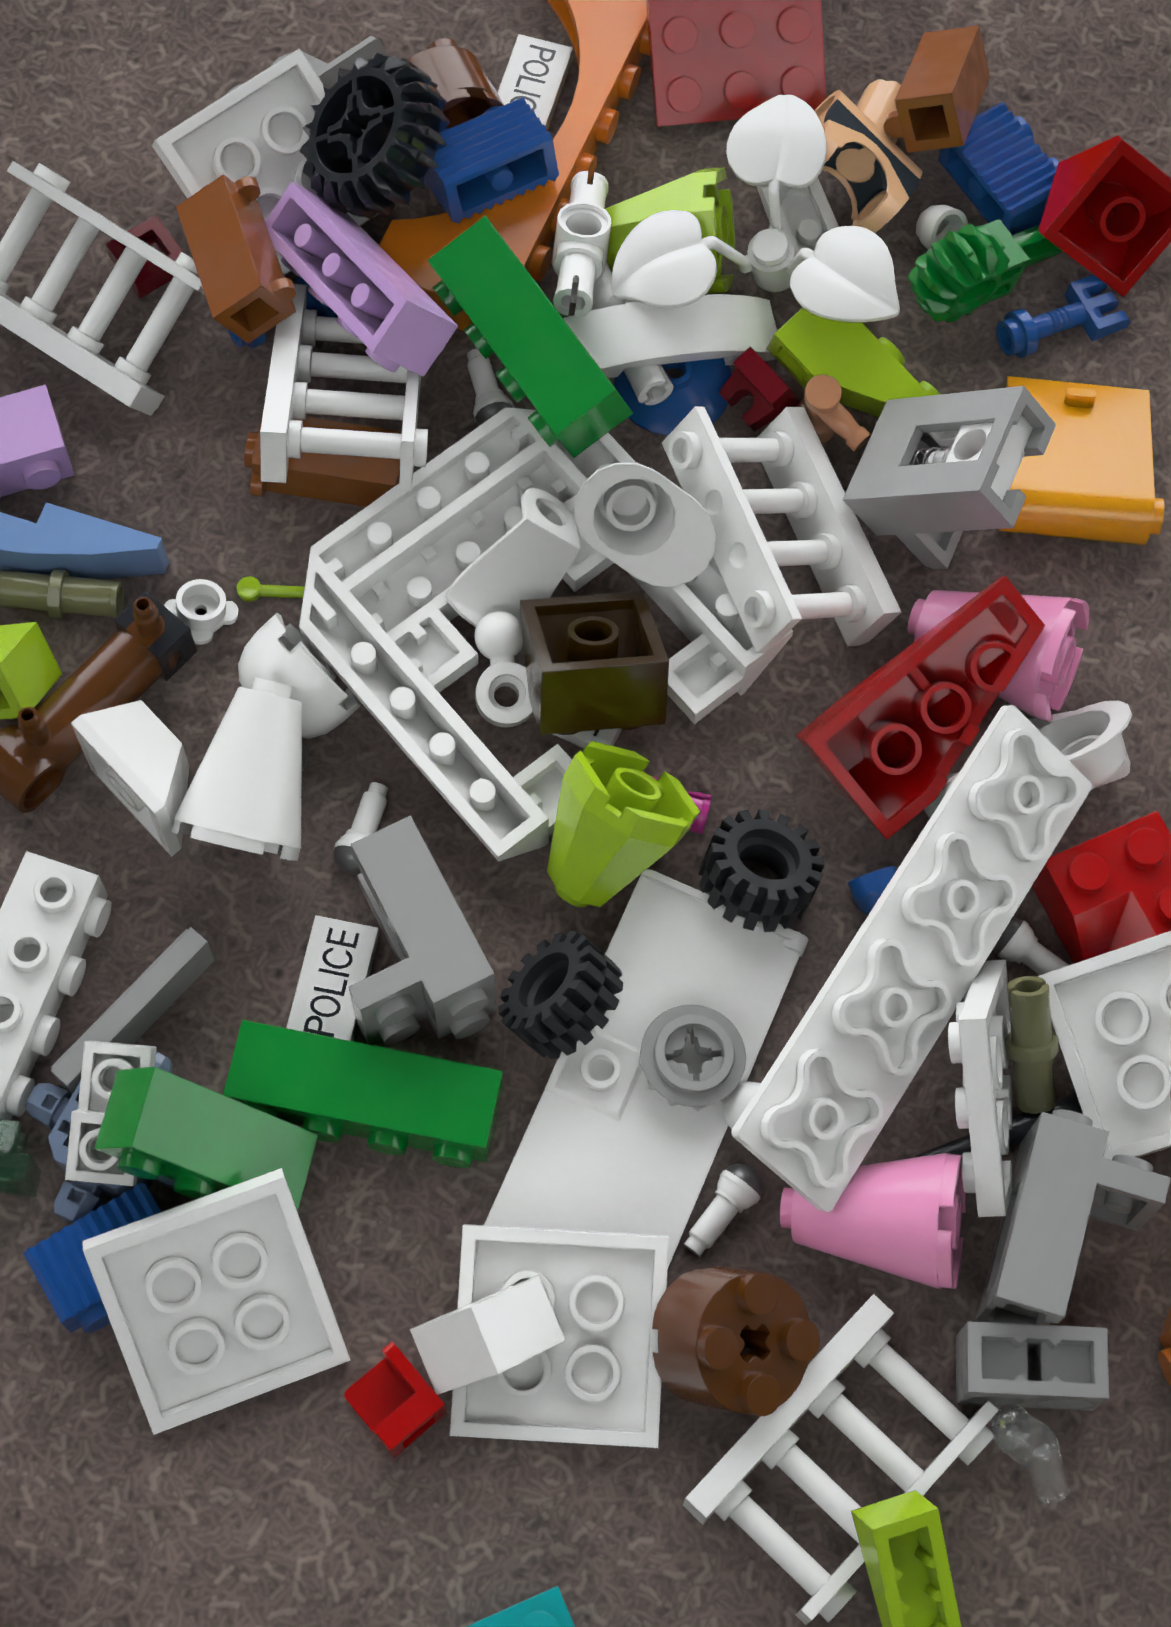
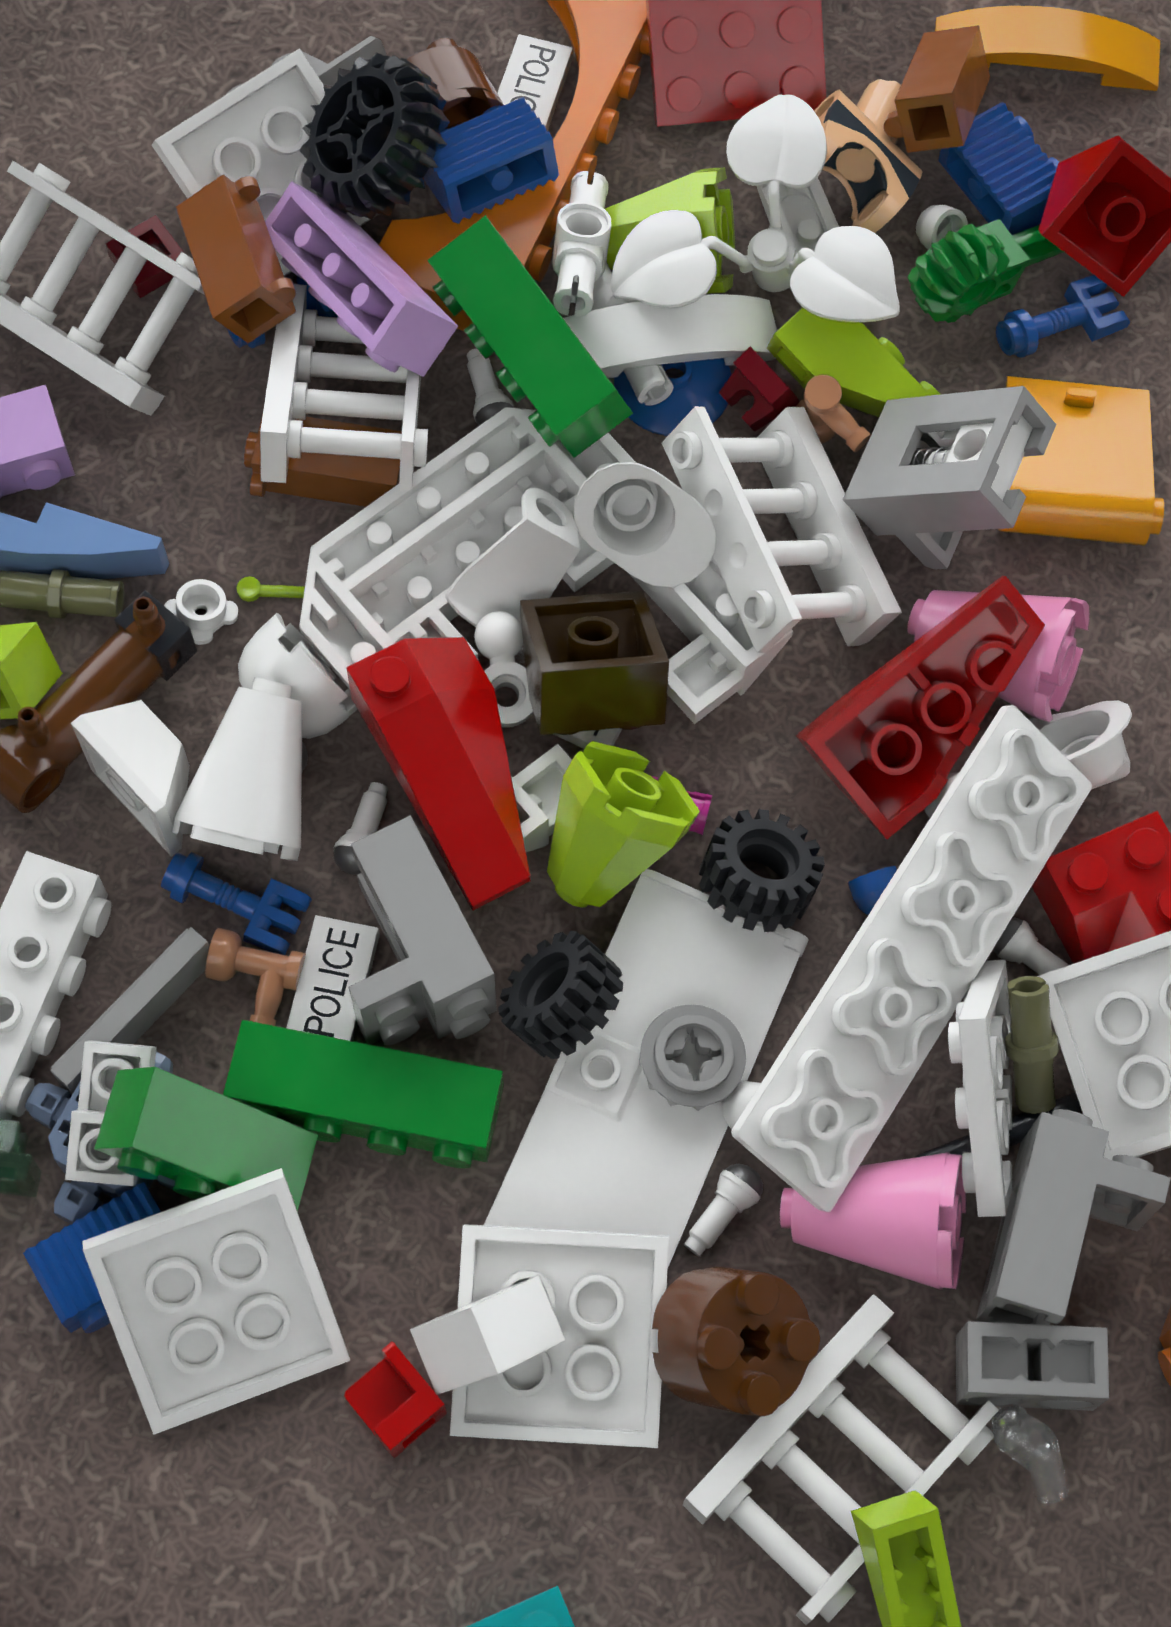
(186, 877): none -> blue hinge
(275, 971): none -> nougat piece
(448, 750): none -> red wedge
(1064, 42): none -> light orange slope

